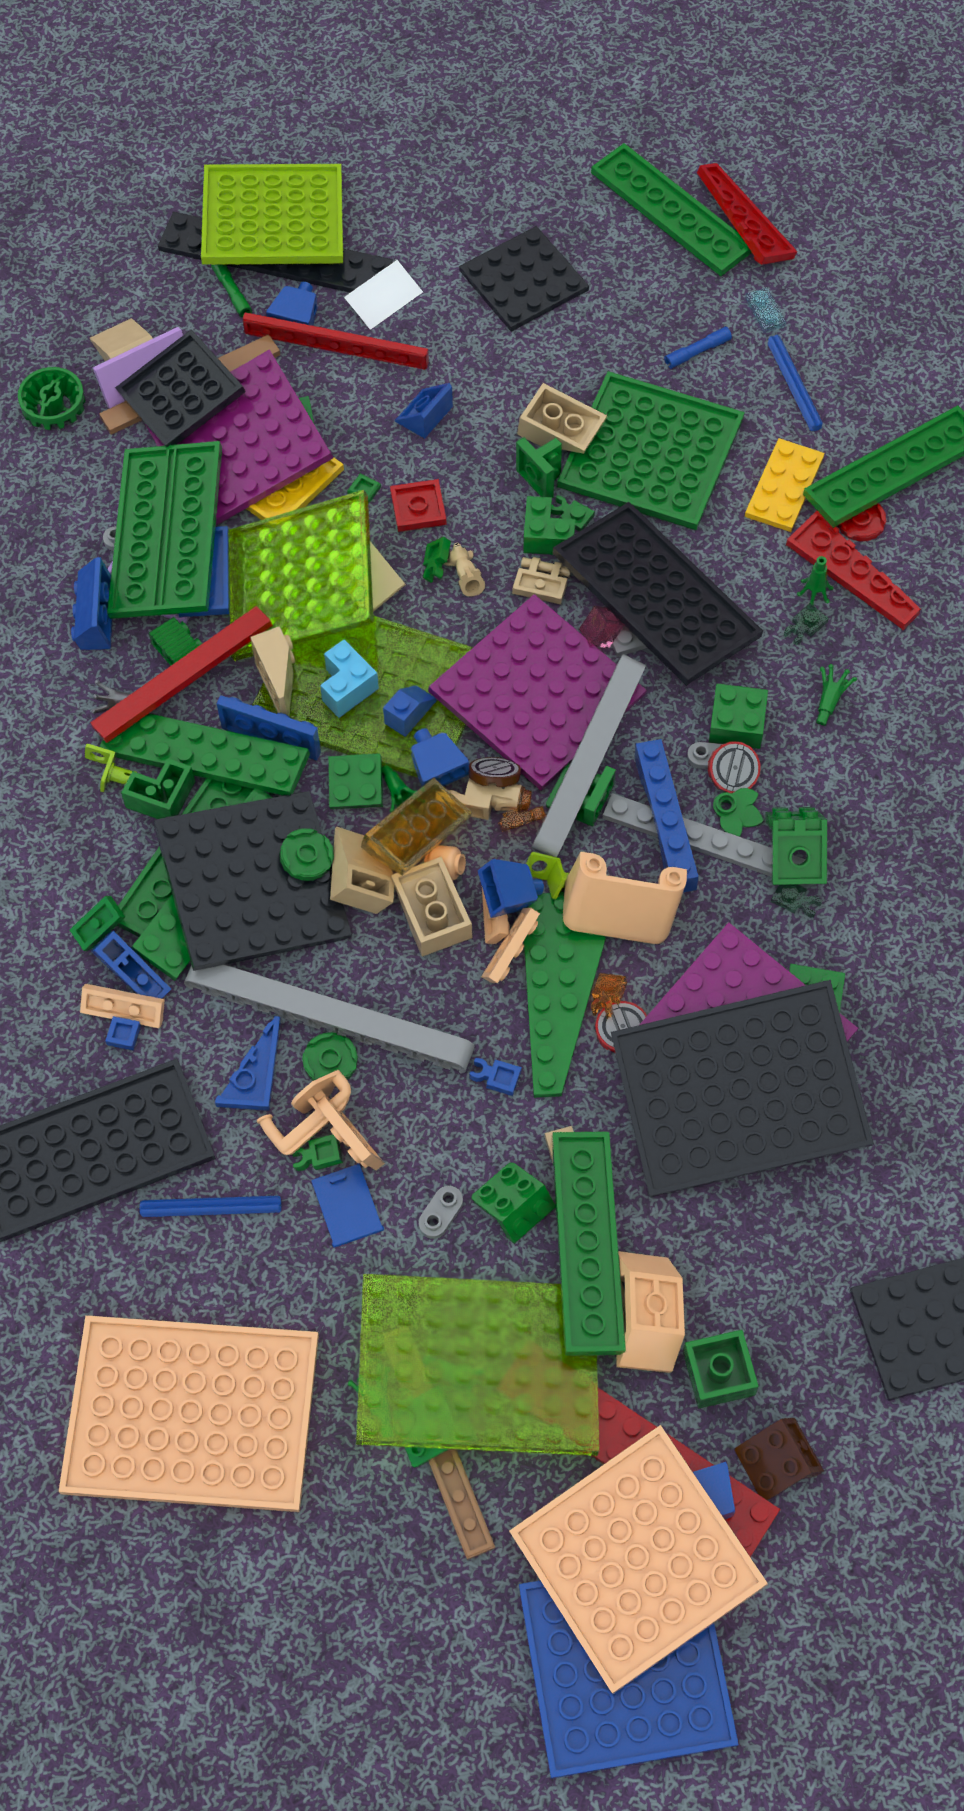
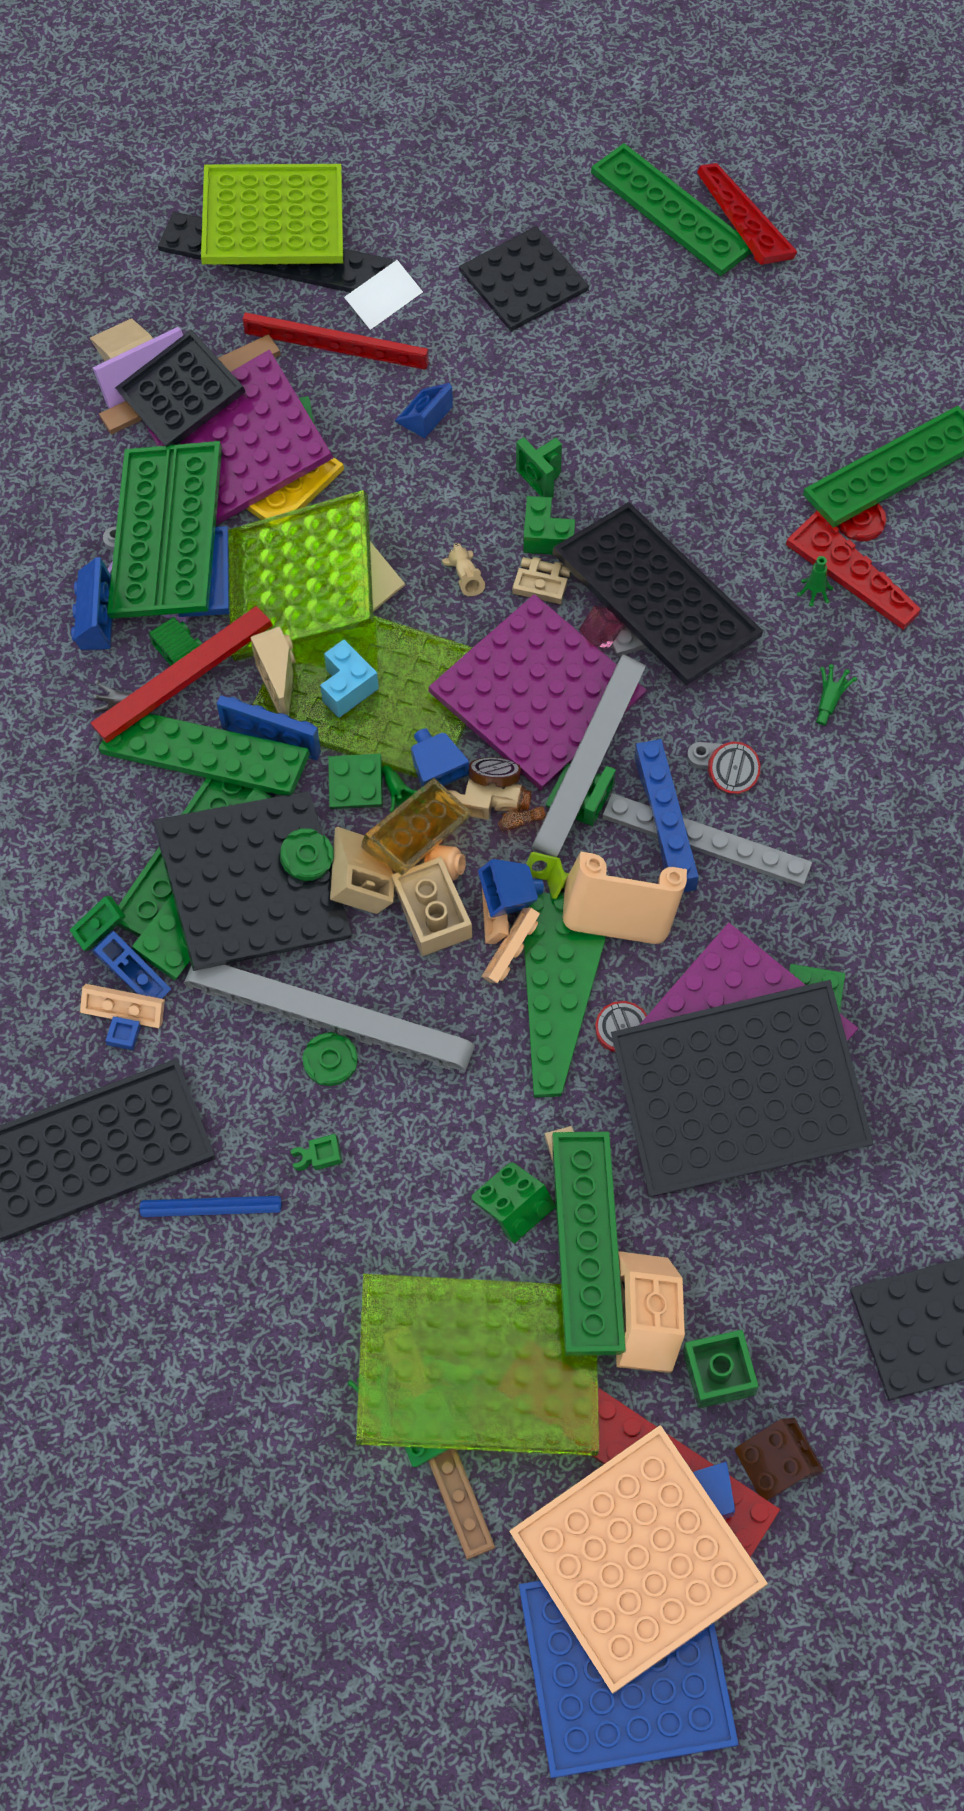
(50, 387): green gear -> none
(111, 772): lime bracket -> none
(159, 796): green brick -> none
(190, 1414): light nougat plate -> none
(237, 298): green piece -> none
(253, 1082): blue wing -> none
(295, 304): blue torso -> none
(326, 1110): light nougat plate -> none
(347, 1205): blue container -> none
(365, 483): green tile -> none
(407, 708): blue slope -> none
(418, 505): red plate -> none
(436, 555): green plate -> none
(441, 1211): light grey plate -> none
(500, 1078): blue plate -> none
(560, 417): tan slope -> none
(575, 510): green plate -> none
(607, 990): clear orange plate -> none
(654, 450): green plate -> none
(710, 341): blue piece -> none
(738, 715): green brick -> none
(741, 812): green plate -> none
(765, 310): clear light blue plate -> none
(782, 485): yellow plate -> none
(793, 832): green bracket -> none
(793, 897): clear green plate -> none
(795, 383): blue axle -> none
(807, 621): clear green plate -> none

